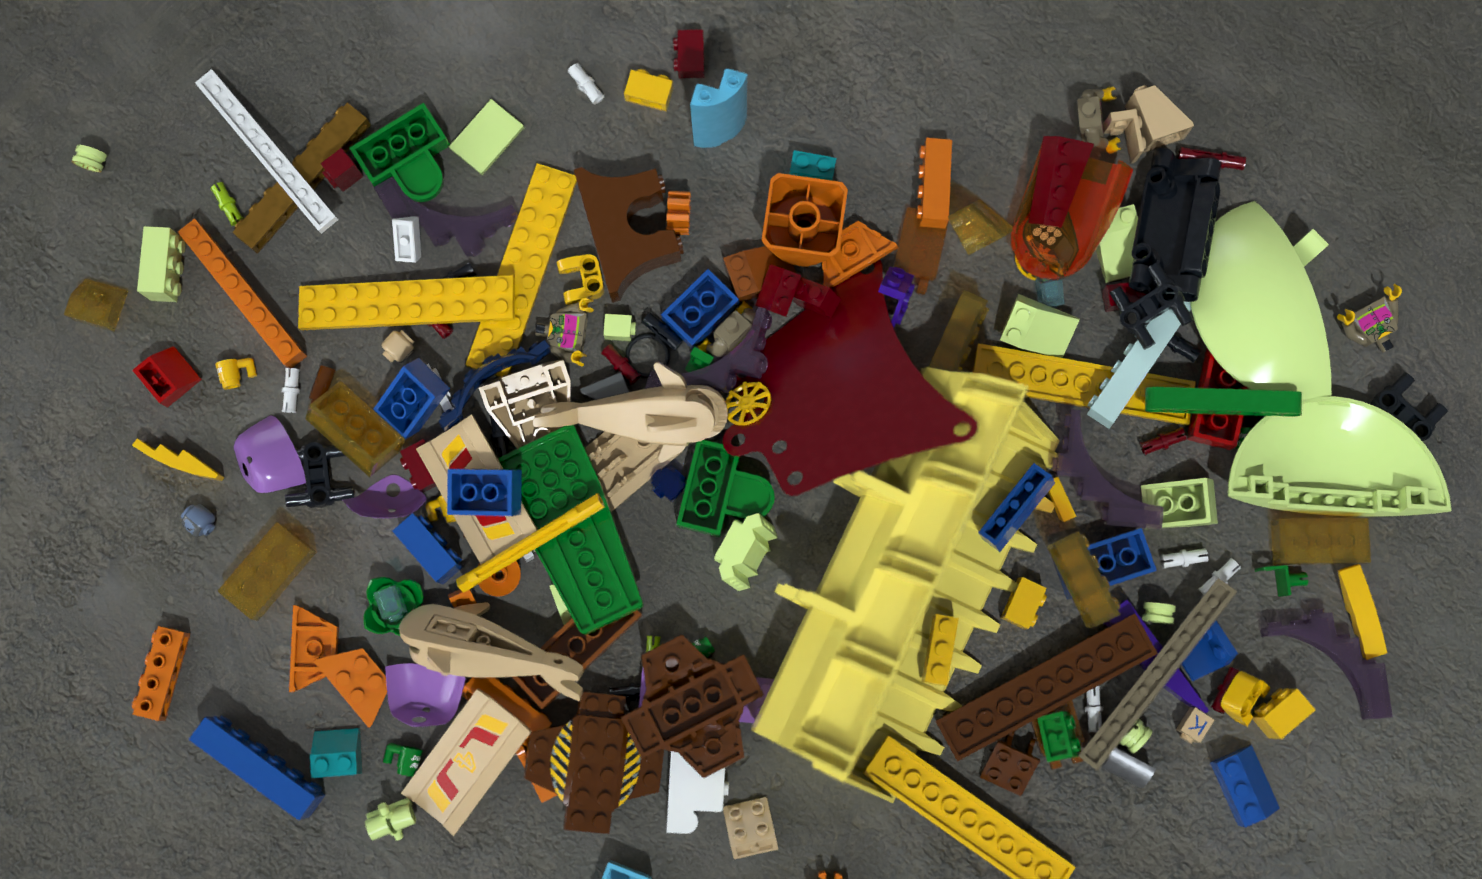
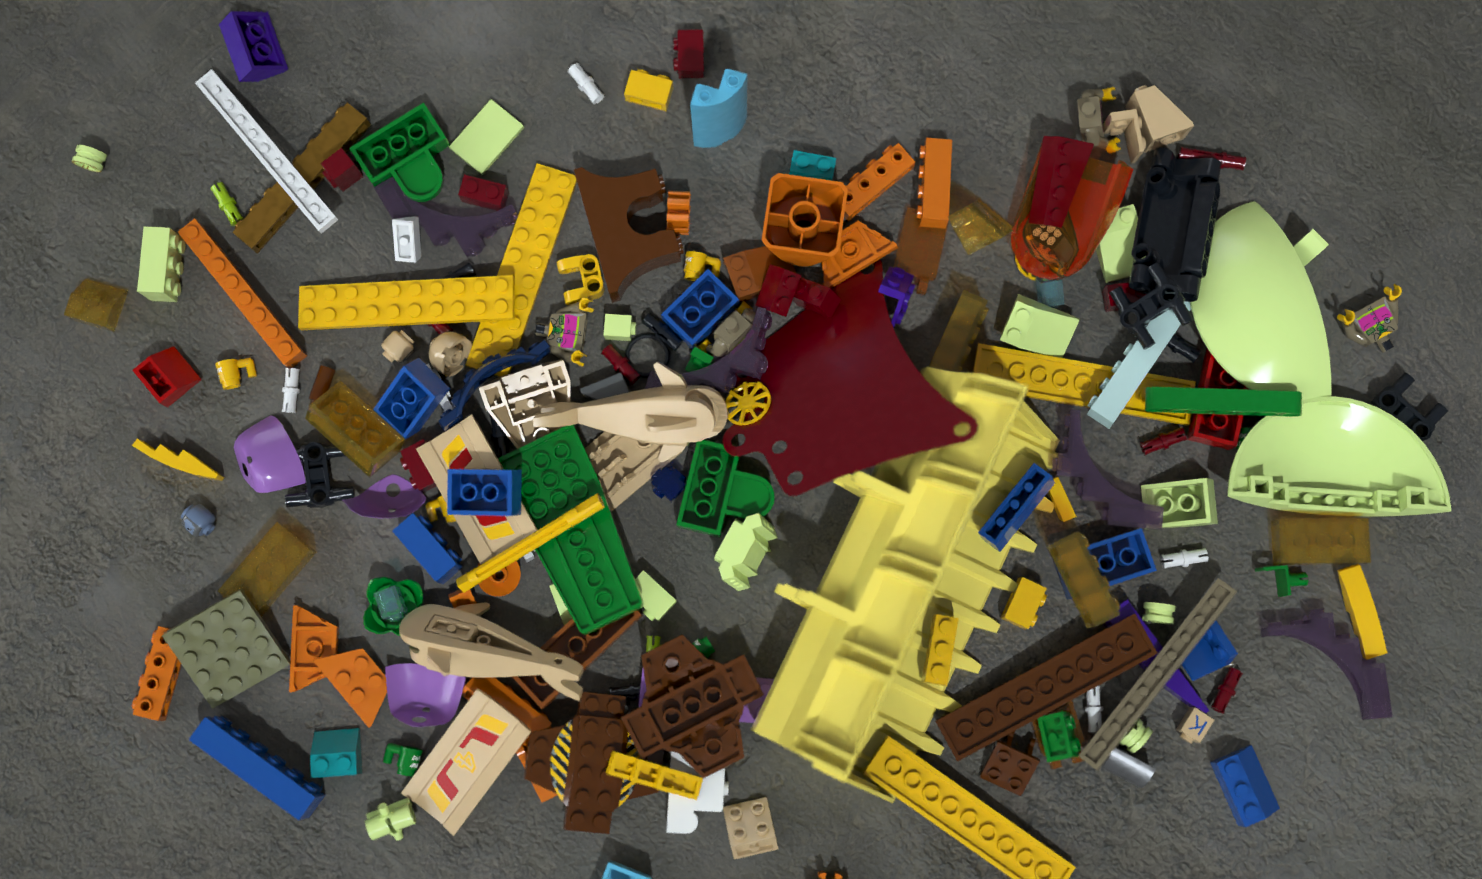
(226, 648): none -> olive plate
(252, 45): none -> dark purple slope
(448, 352): none -> tan cylinder
(483, 193): none -> dark red brick
(654, 775): none -> yellow slope
(655, 598): none -> yellowish green brick
(696, 262): none -> yellow piece
(876, 179): none -> orange brick
(1223, 573): white pin -> none
(1242, 696): yellow piece -> none
(1282, 713): yellow brick -> none

